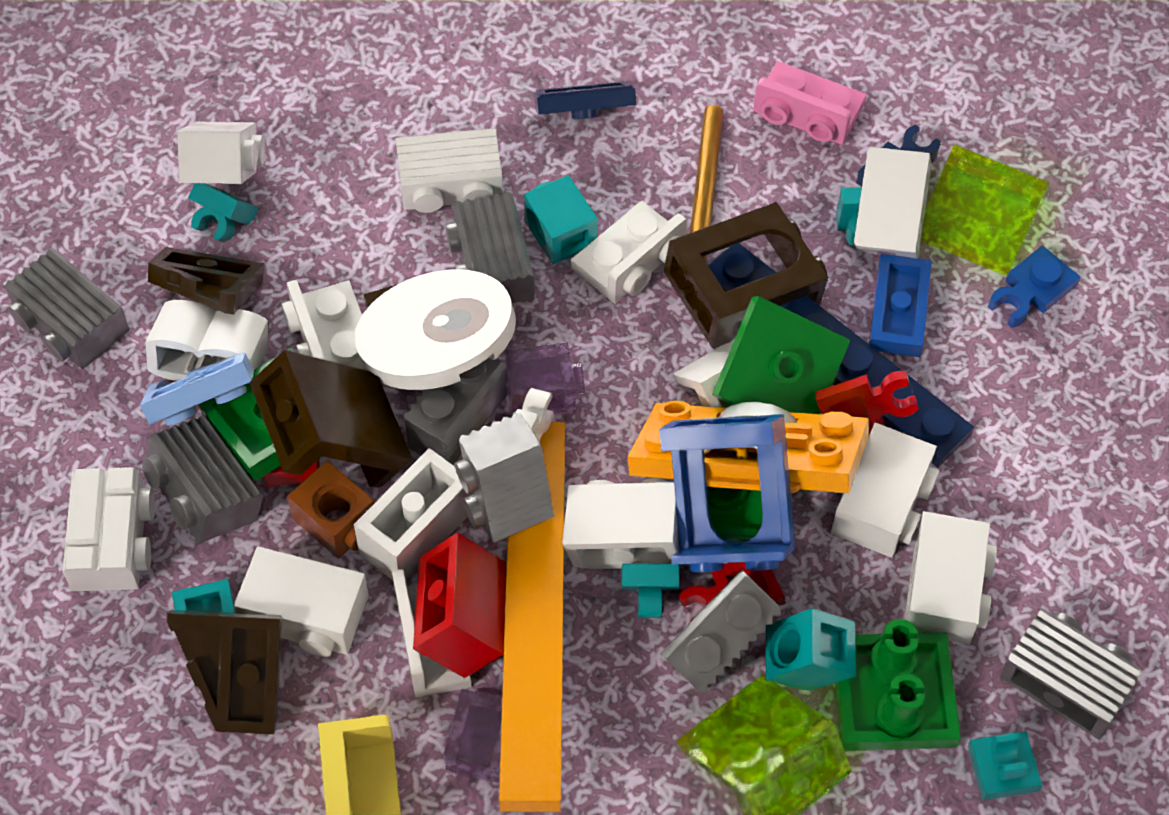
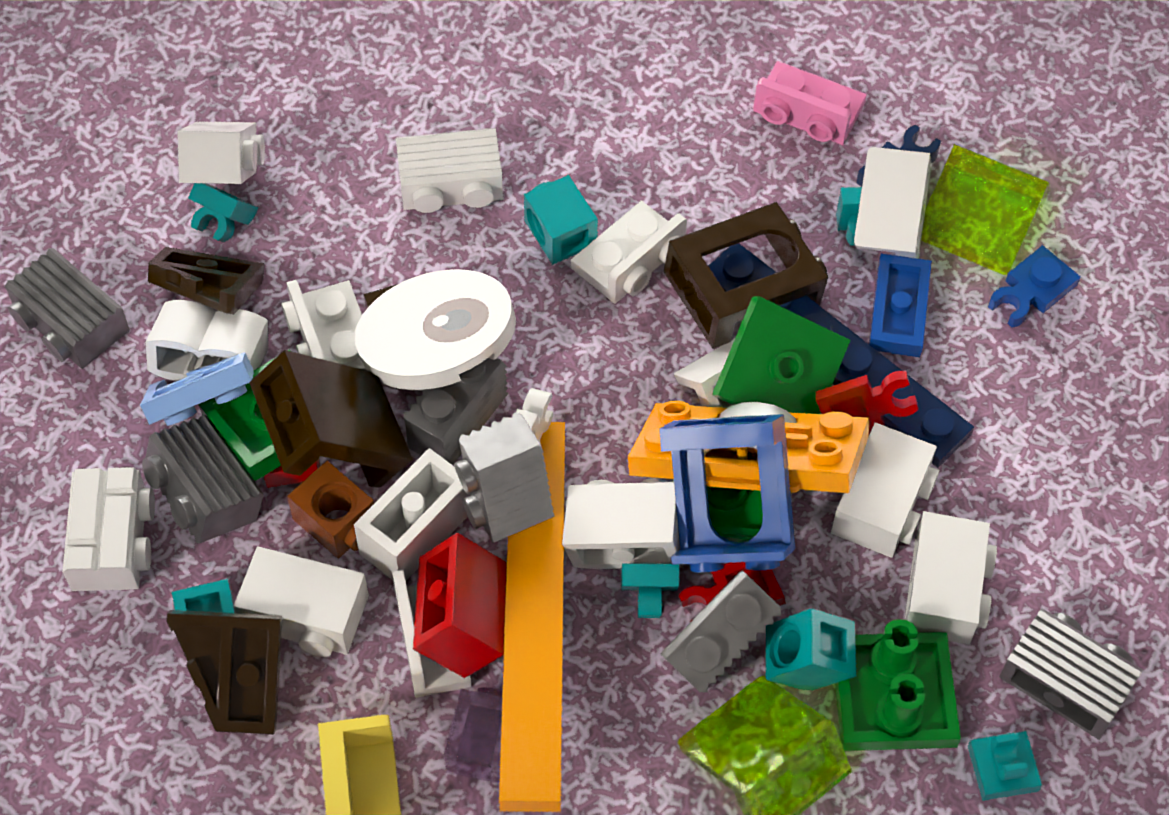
(492, 243): flat silver brick -> none
(547, 370): clear purple brick -> none
(584, 100): dark blue plate -> none
(707, 169): pearl gold bar -> none

